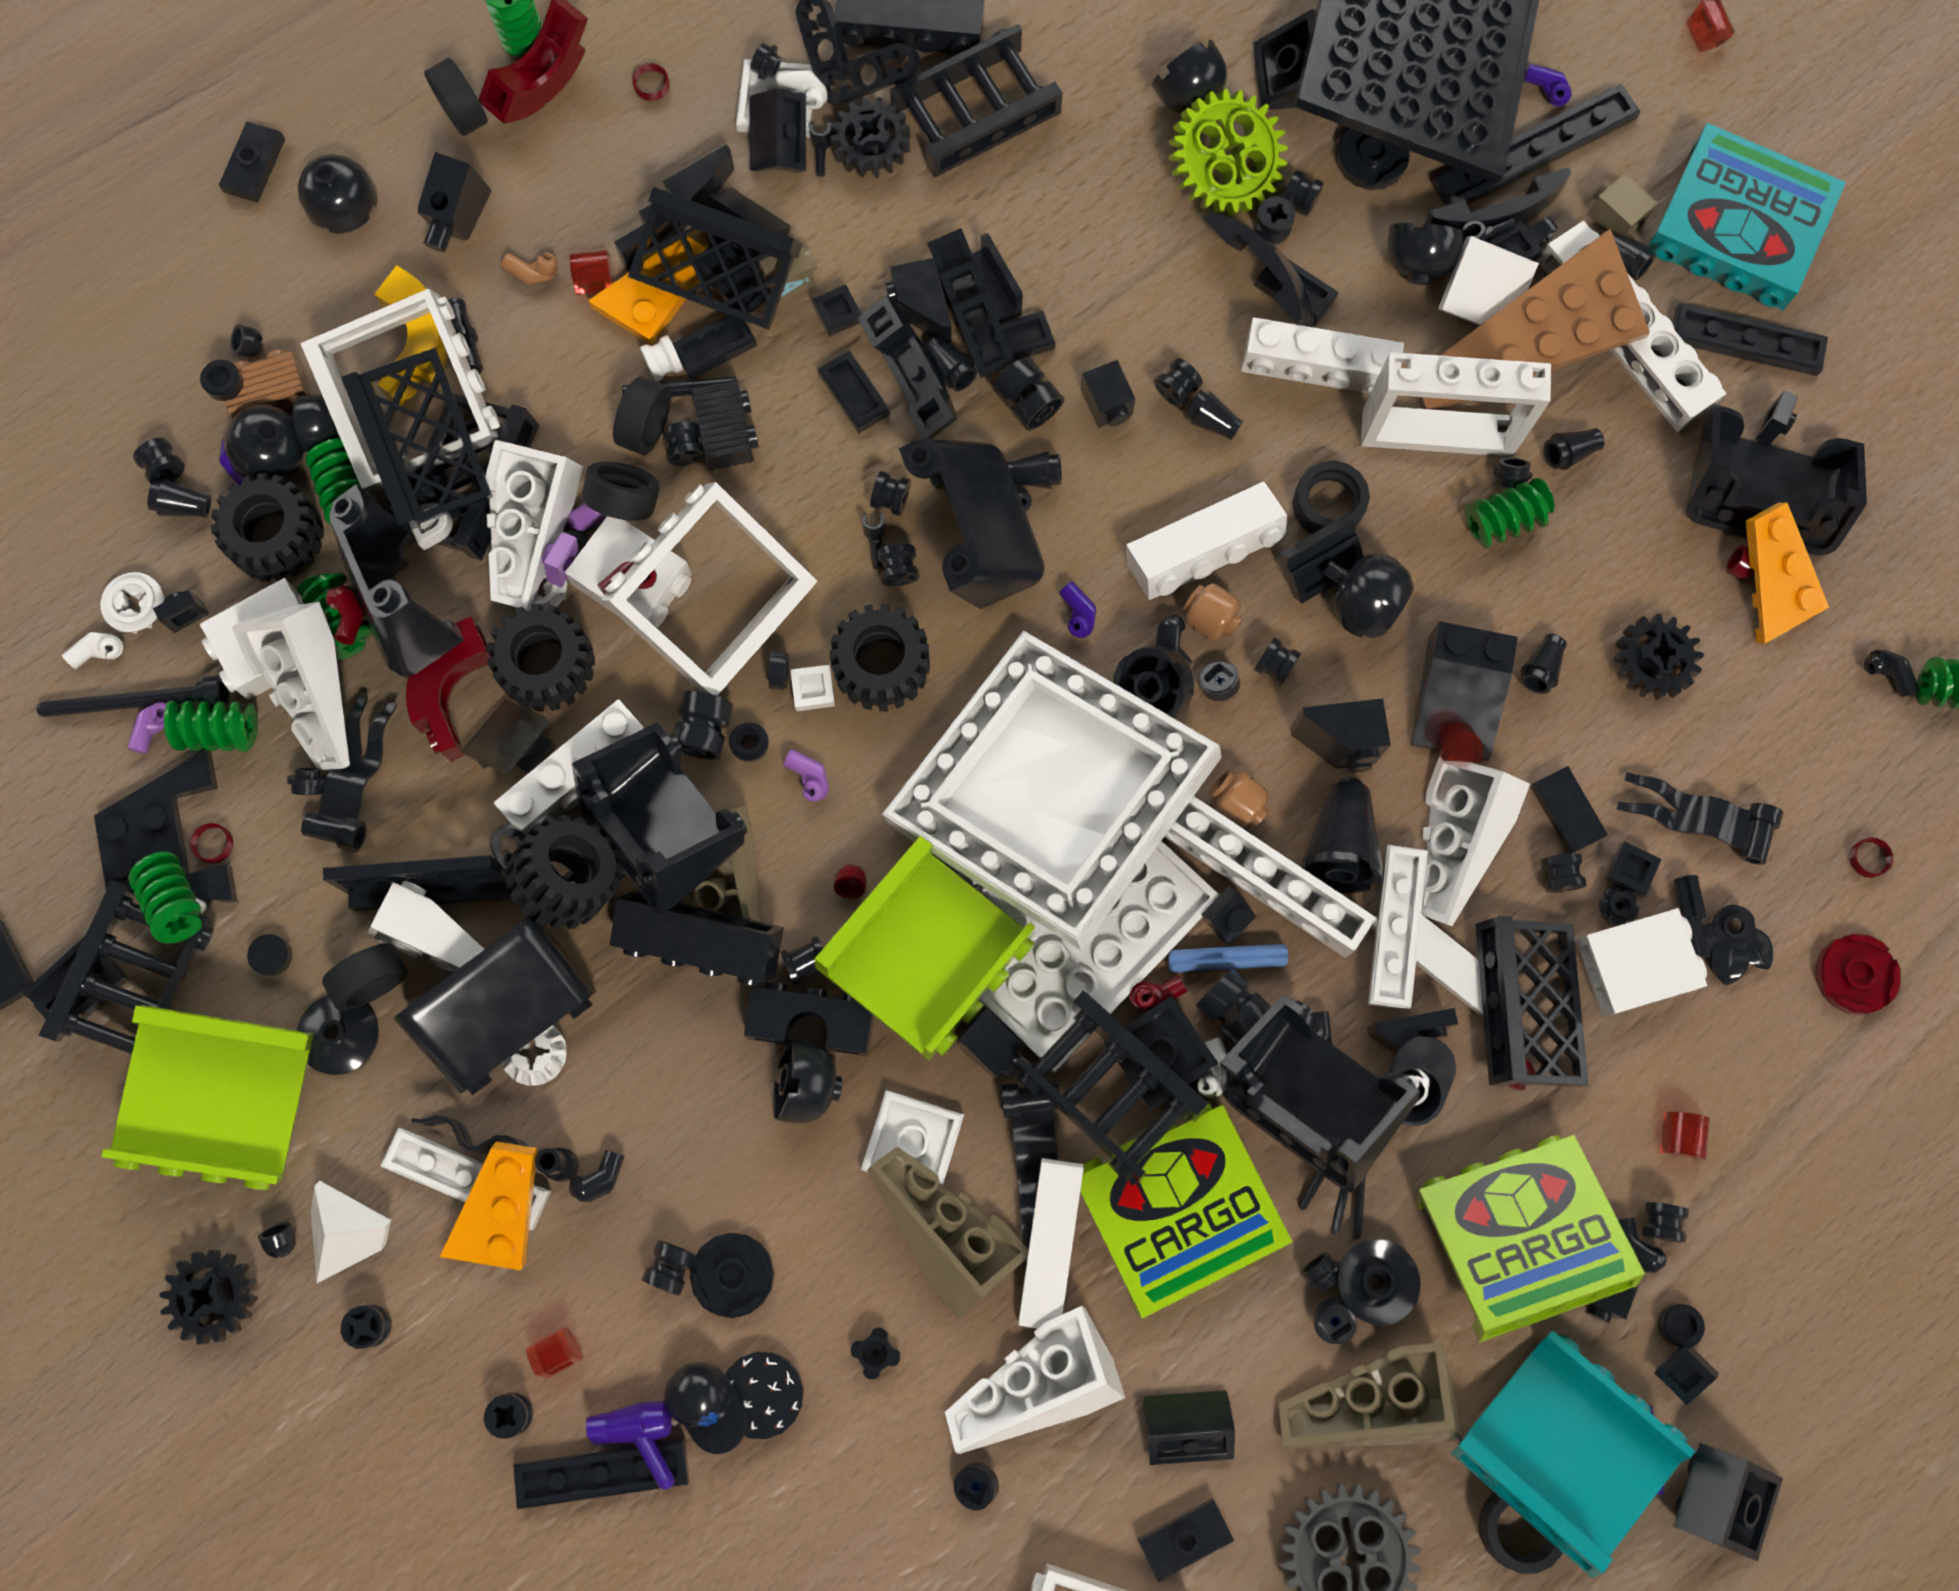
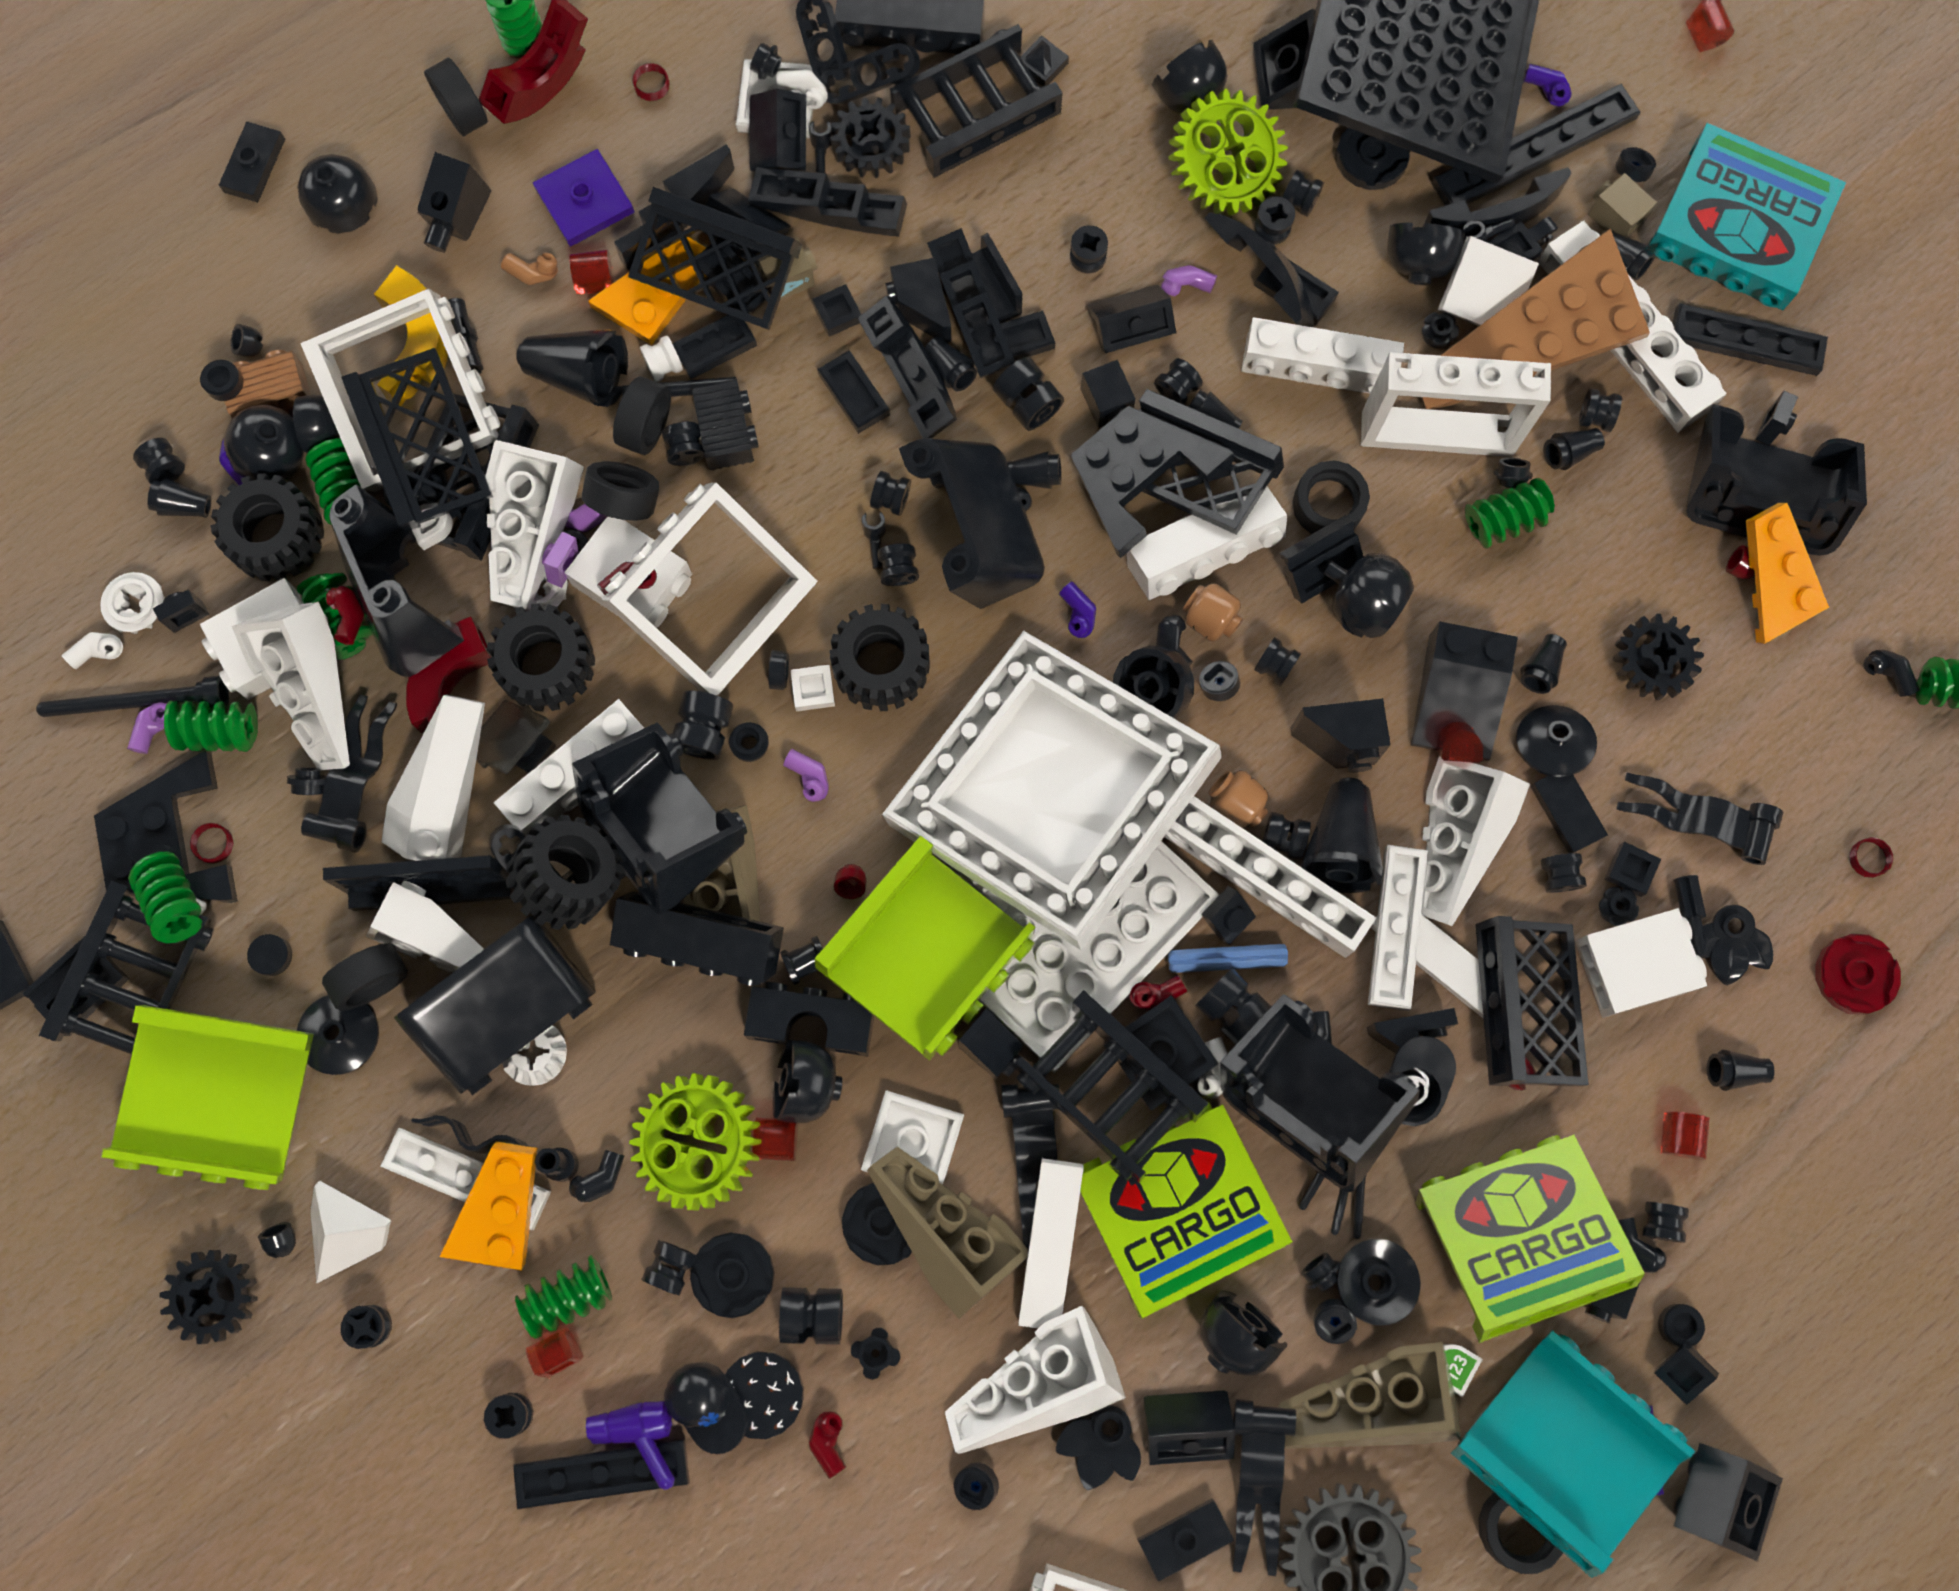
(433, 795): none -> white wedge
(564, 1298): none -> green piece
(577, 363): none -> black cone
(583, 197): none -> dark purple plate
(685, 1179): none -> lime gear
(777, 1138): none -> clear red brick
(811, 1315): none -> black wheel
(823, 1442): none -> dark red arm
(828, 203): none -> black slope
(872, 1229): none -> black tile
(1044, 61): none -> black tile
(1085, 258): none -> black wheel
(1100, 1453): none -> black plate
(1132, 455): none -> black wing
(1133, 318): none -> black panel
(1187, 275): none -> medium lavender arm
(1239, 1337): none -> black cylinder
(1248, 453): none -> black fence
(1260, 1475): none -> black flag
(1277, 833): none -> black wheel
(1437, 338): none -> black plate
(1462, 1366): none -> tile
(1553, 754): none -> black dish
(1600, 410): none -> black wheel
(1636, 164): none -> black tile
(1736, 1070): none -> black cone

